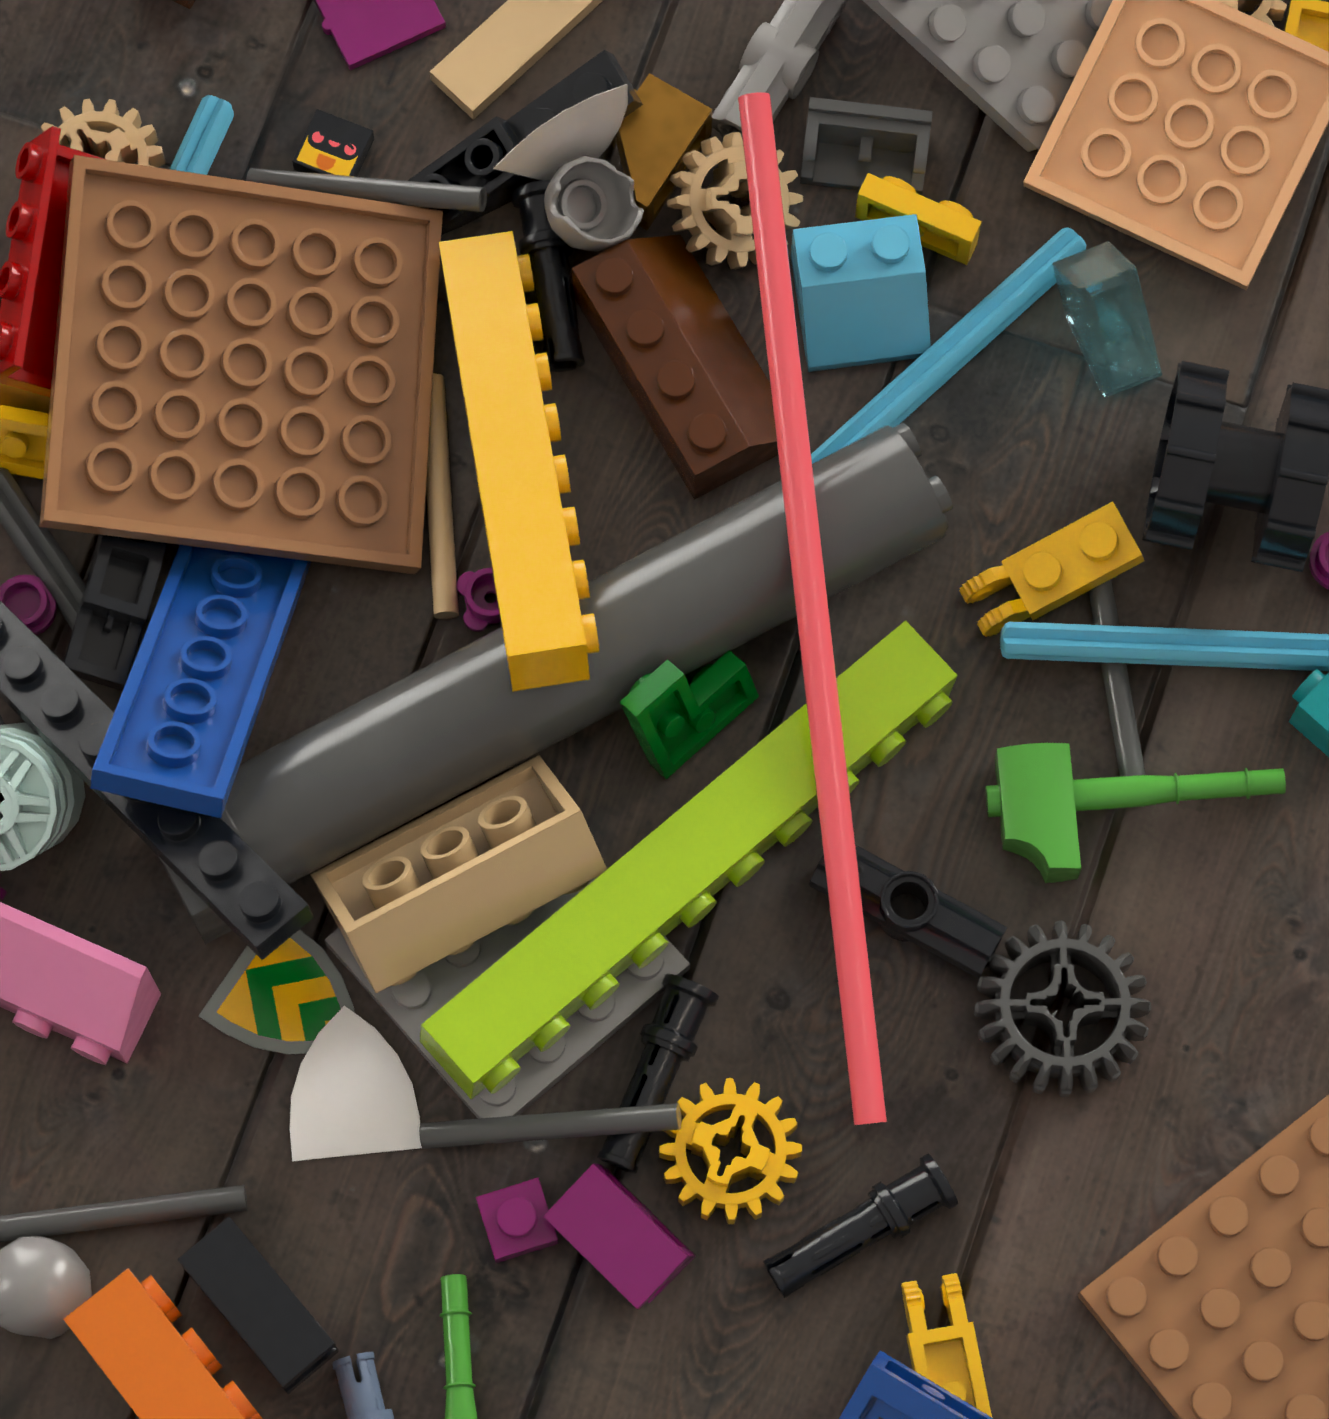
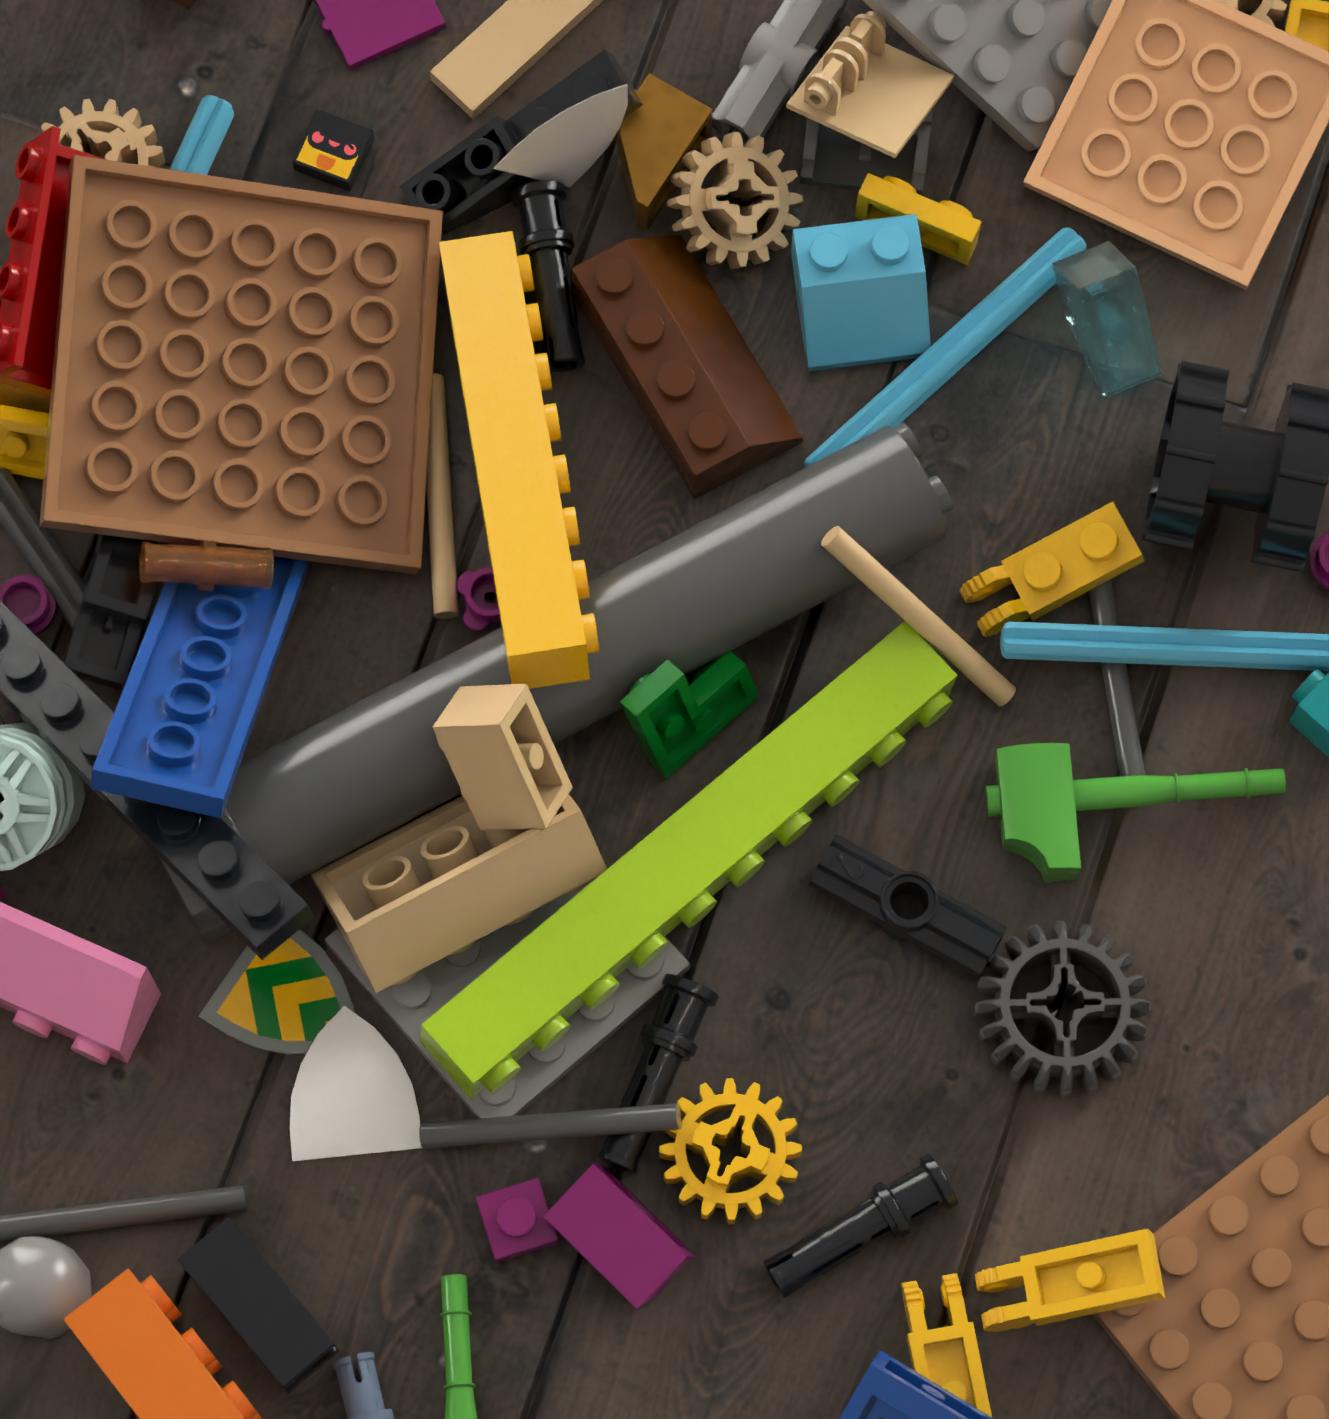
(206, 565): none -> clear orange pin
(384, 190): dark grey piece -> none
(502, 757): none -> tan brick
(591, 204): light grey hair -> none
(812, 610): coral piece -> none
(870, 88): none -> tan hinge
(918, 615): none -> tan bar
(1075, 1281): none -> yellow hinge

